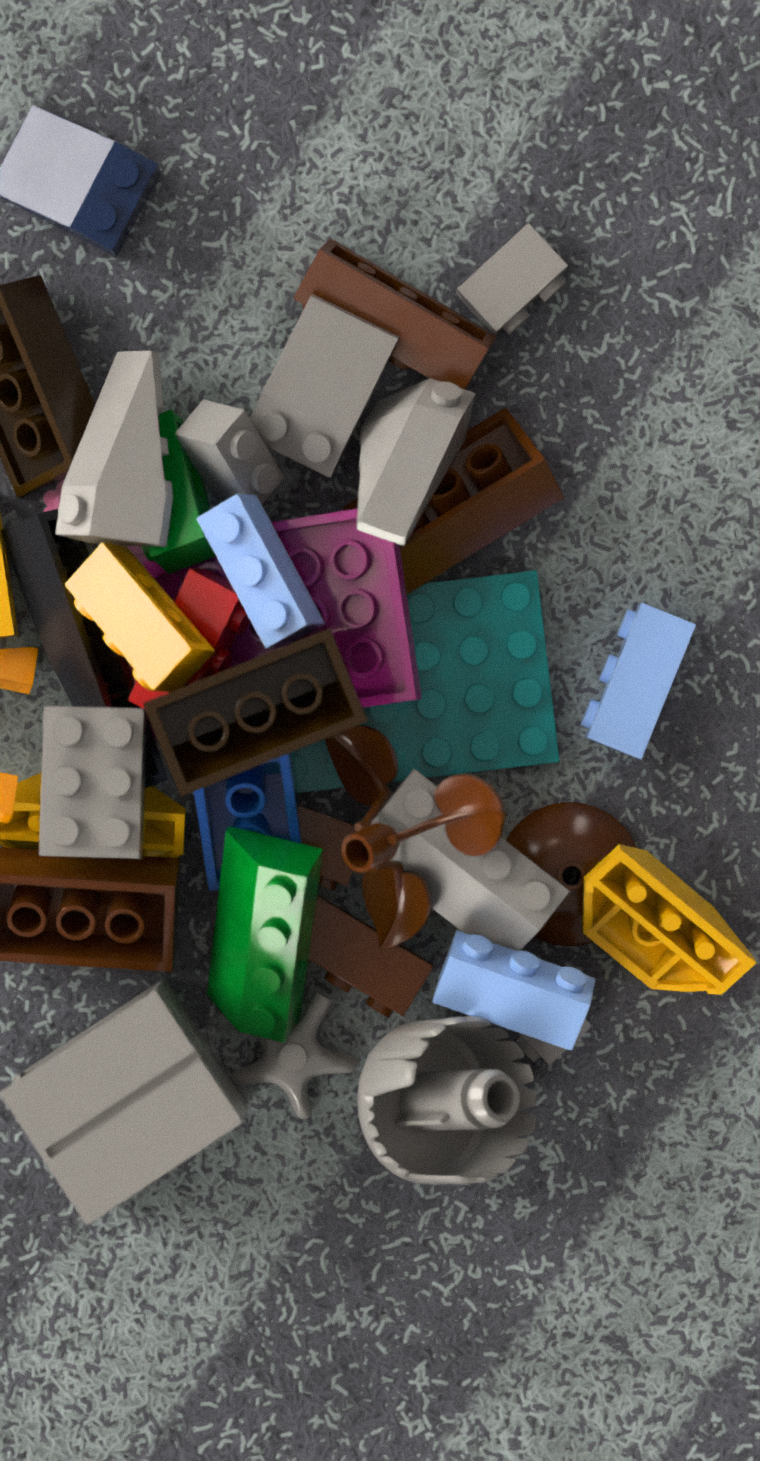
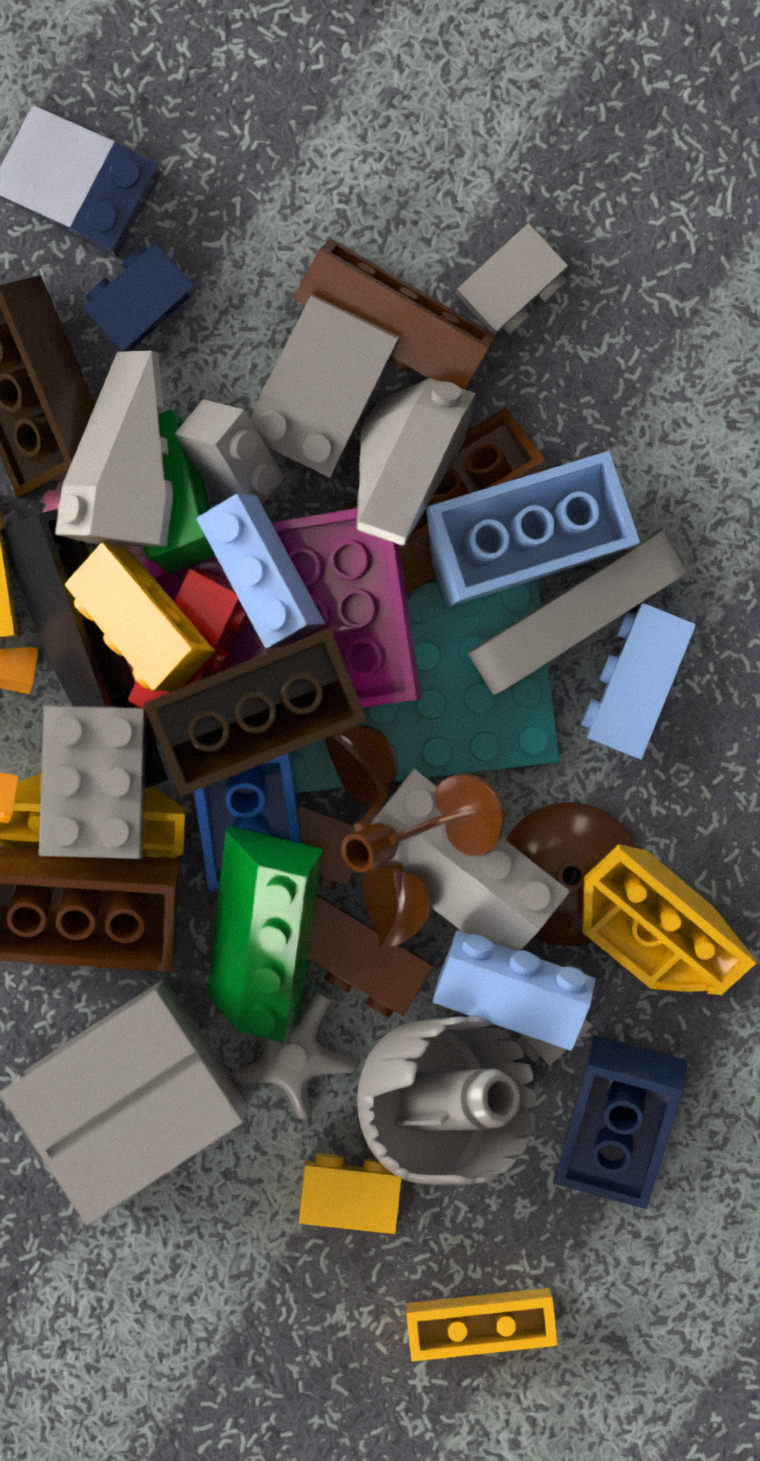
(138, 297): none -> dark blue brick
(349, 1195): none -> yellow brick
(481, 1324): none -> yellow brick
(529, 529): none -> light blue slope
(577, 612): none -> light grey beam
(621, 1122): none -> dark blue slope

